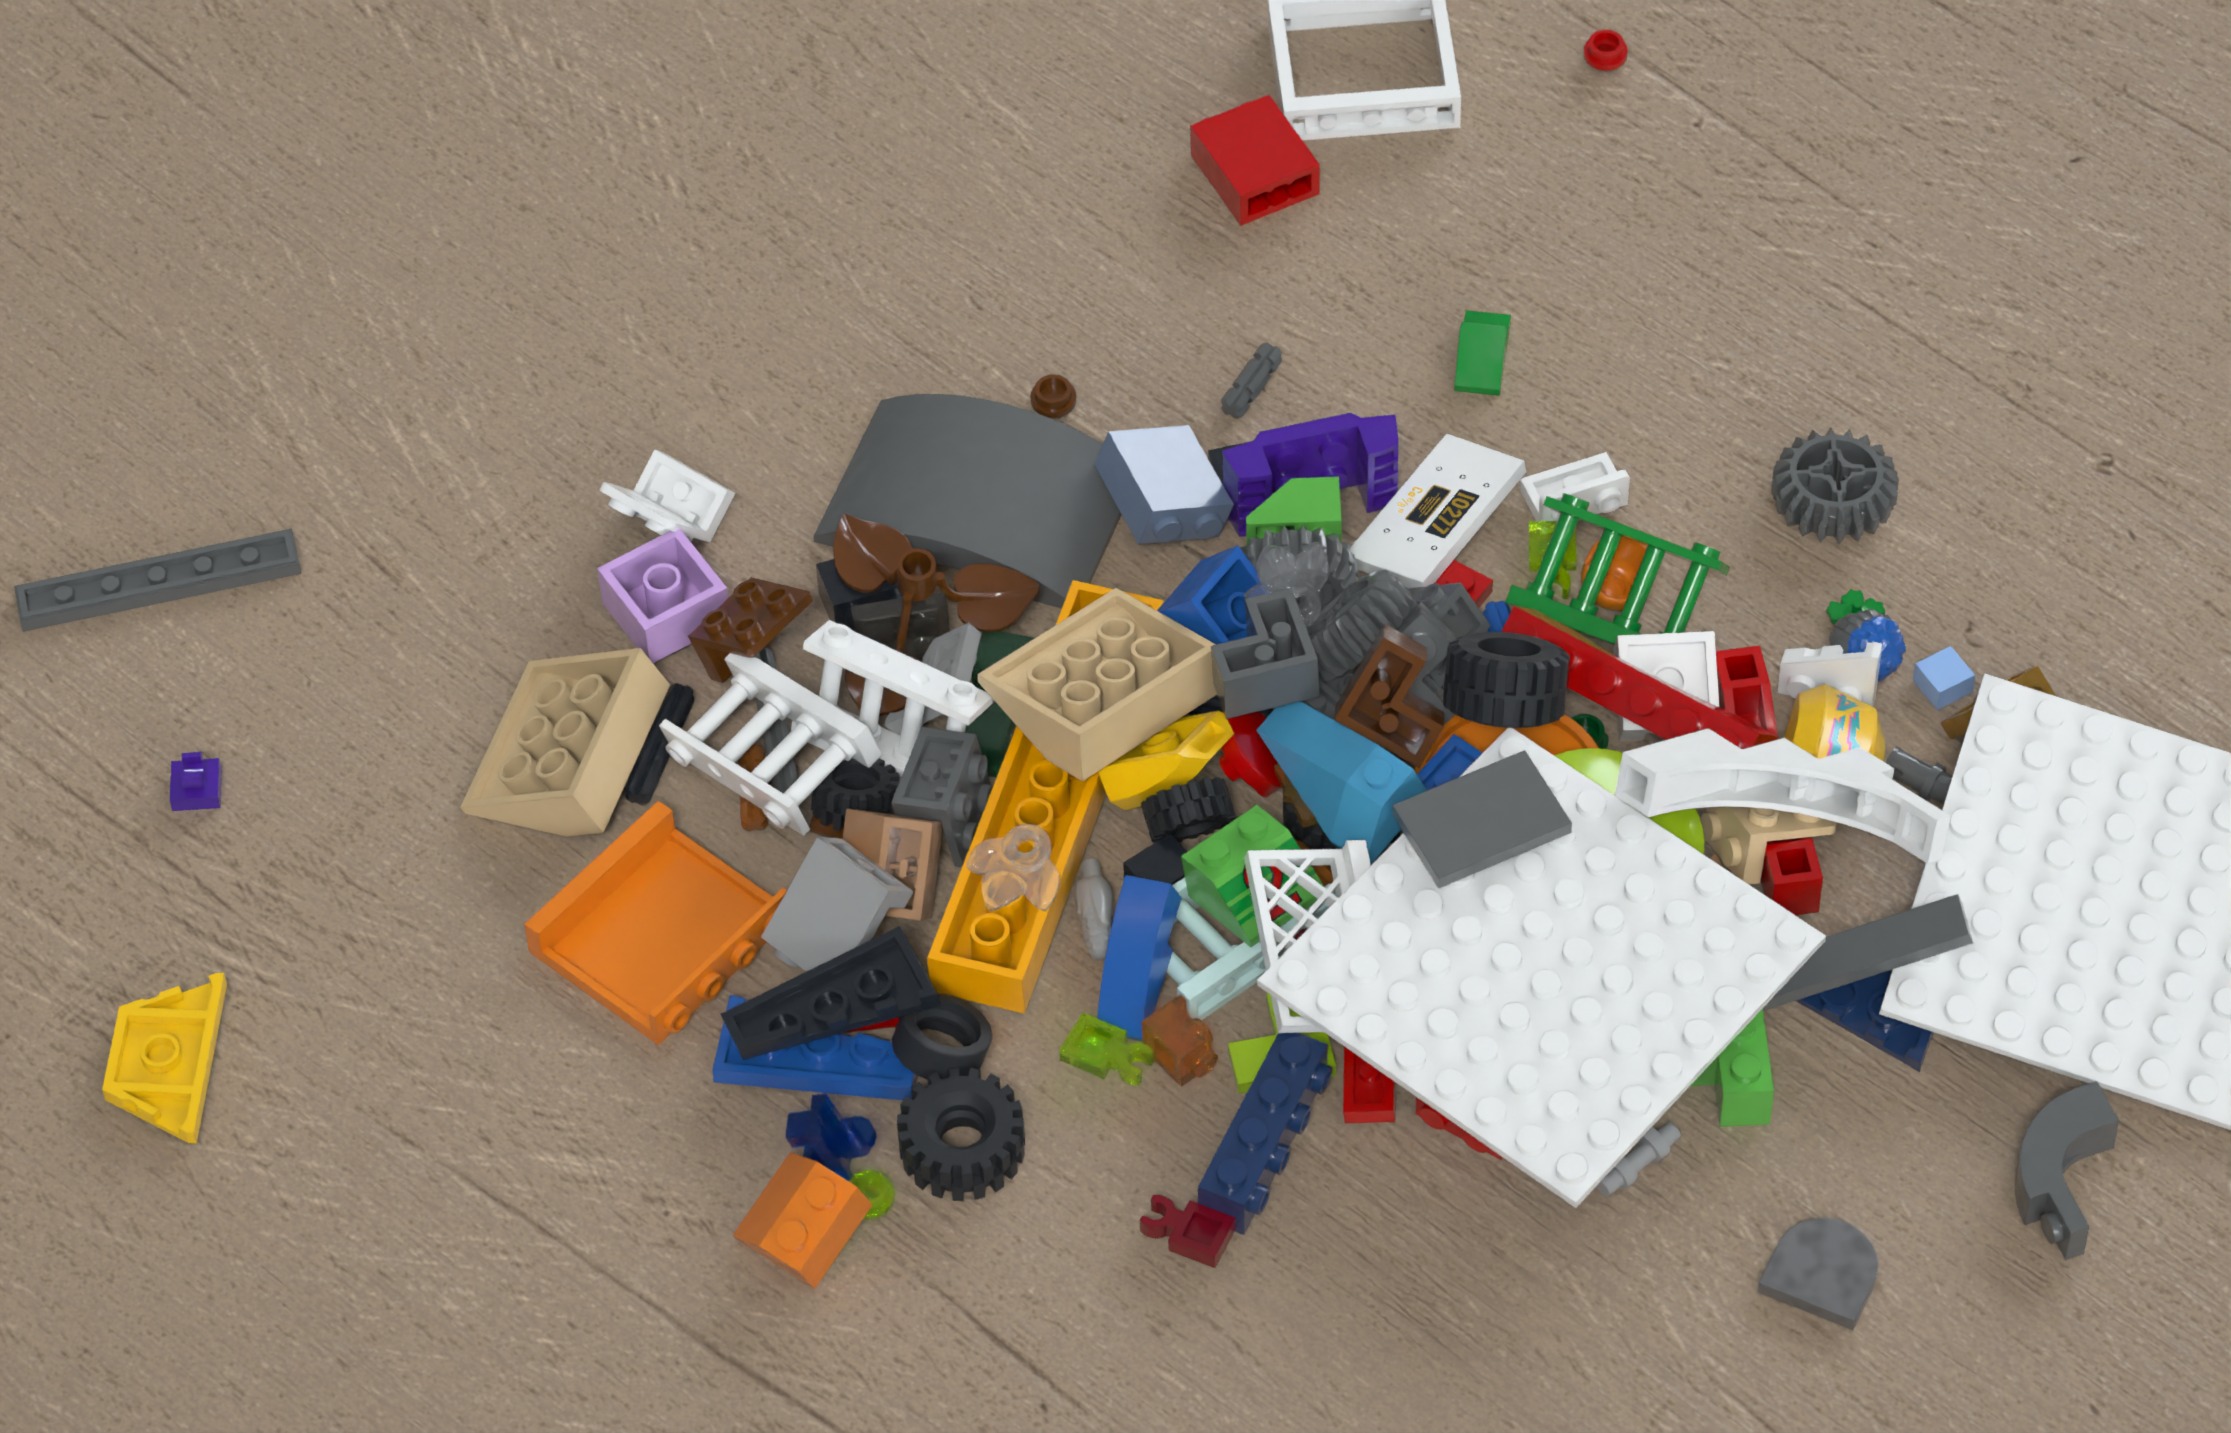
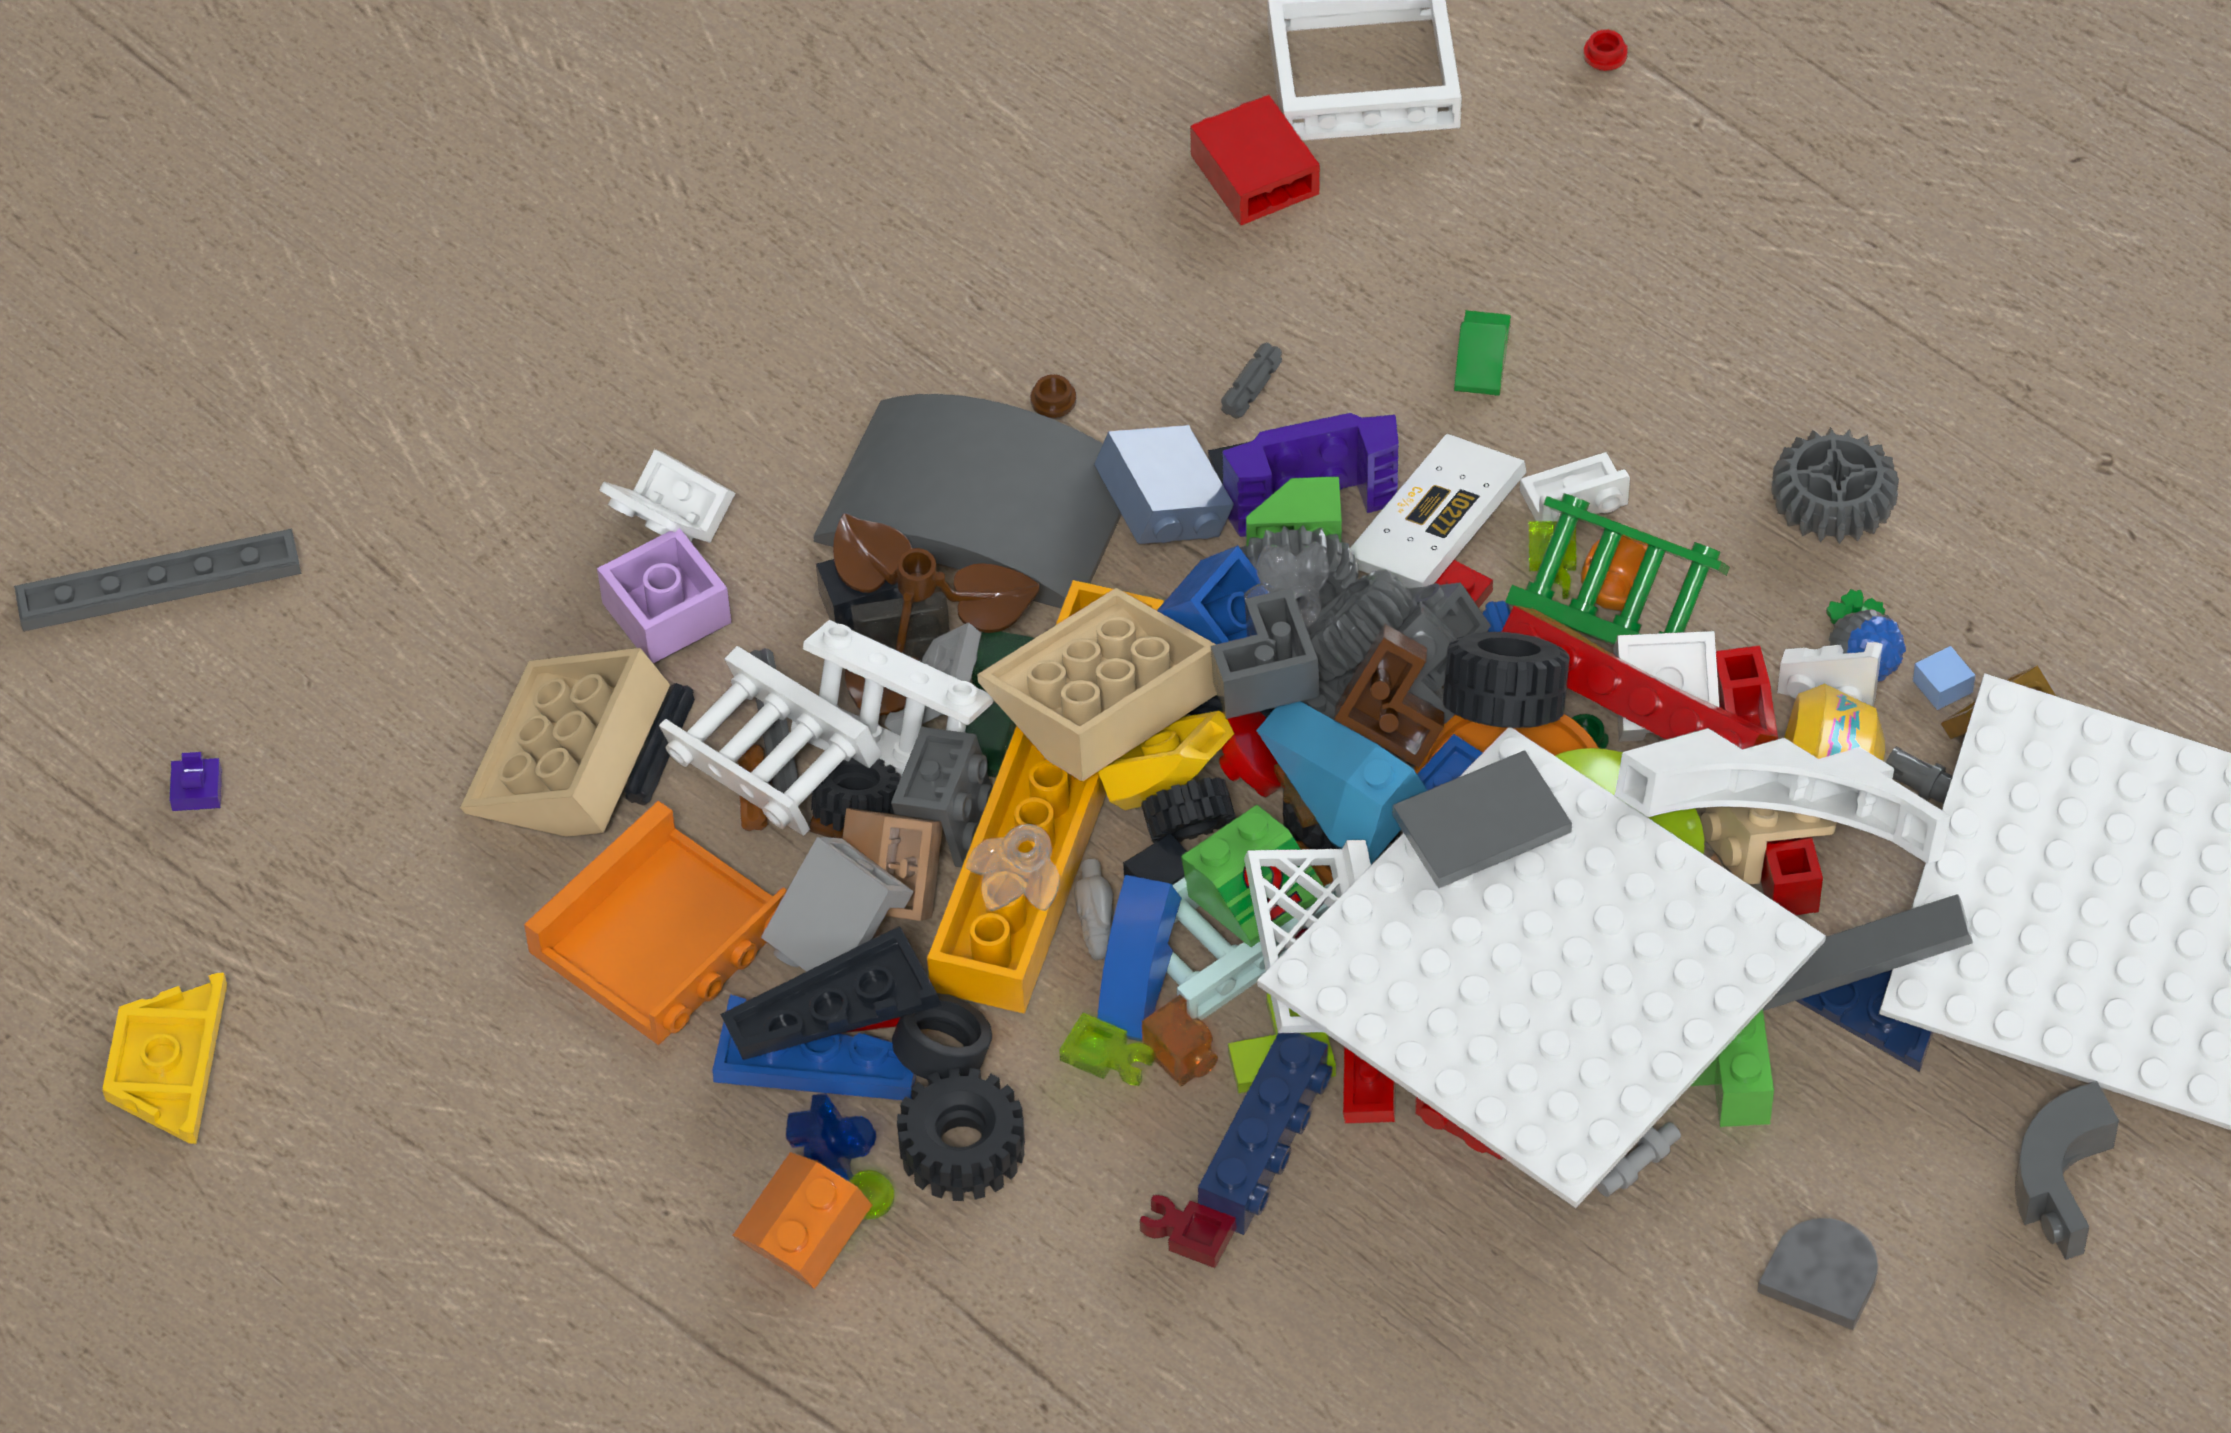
(746, 623): reddish brown bracket -> none

